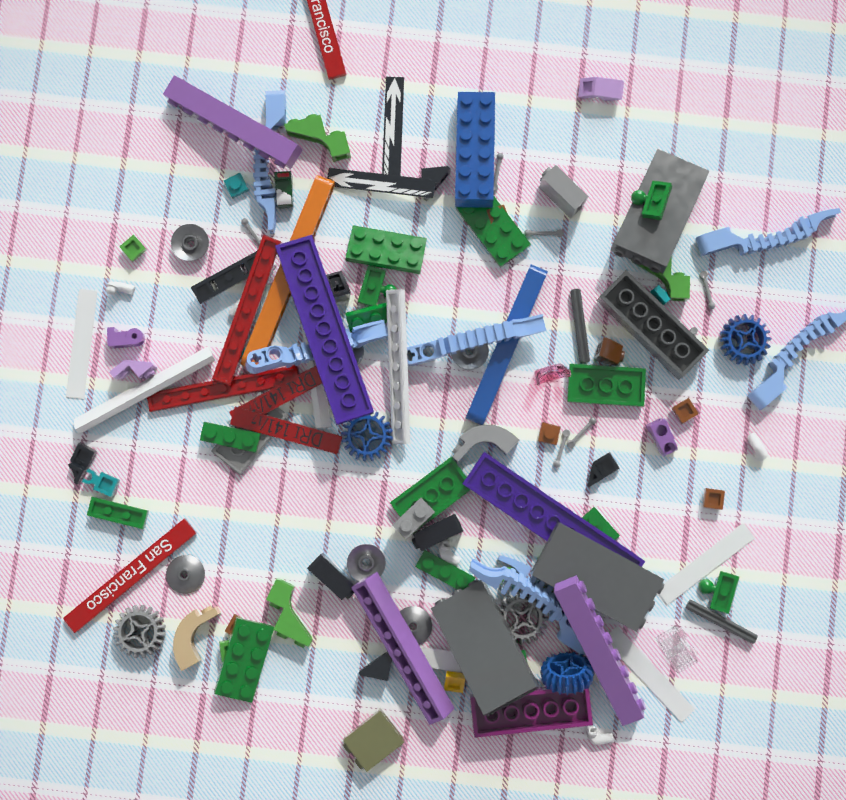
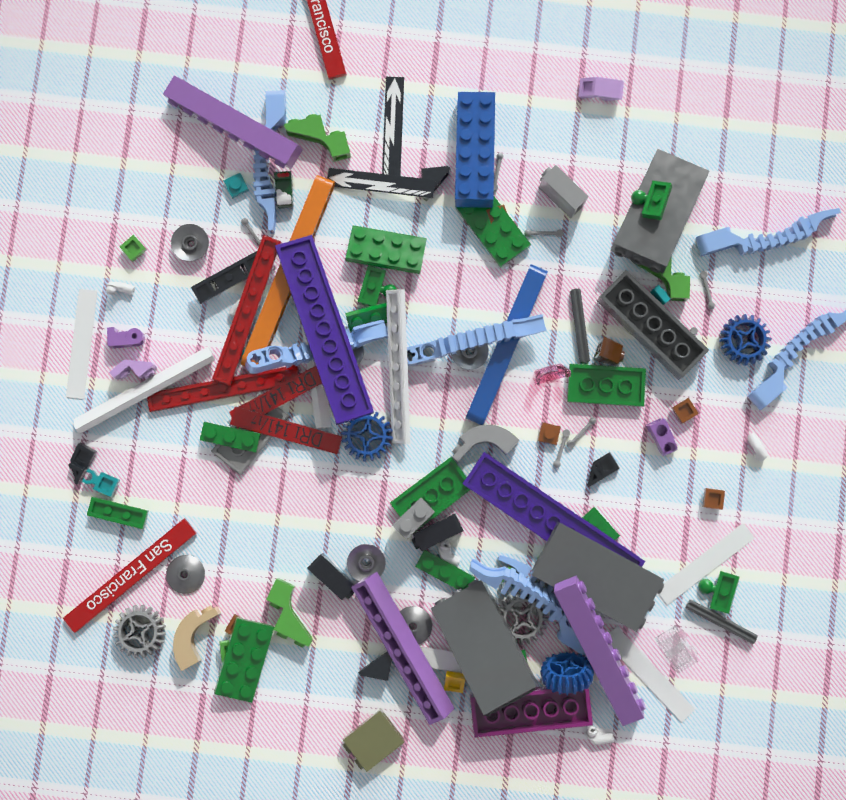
(339, 286): black slope -> none

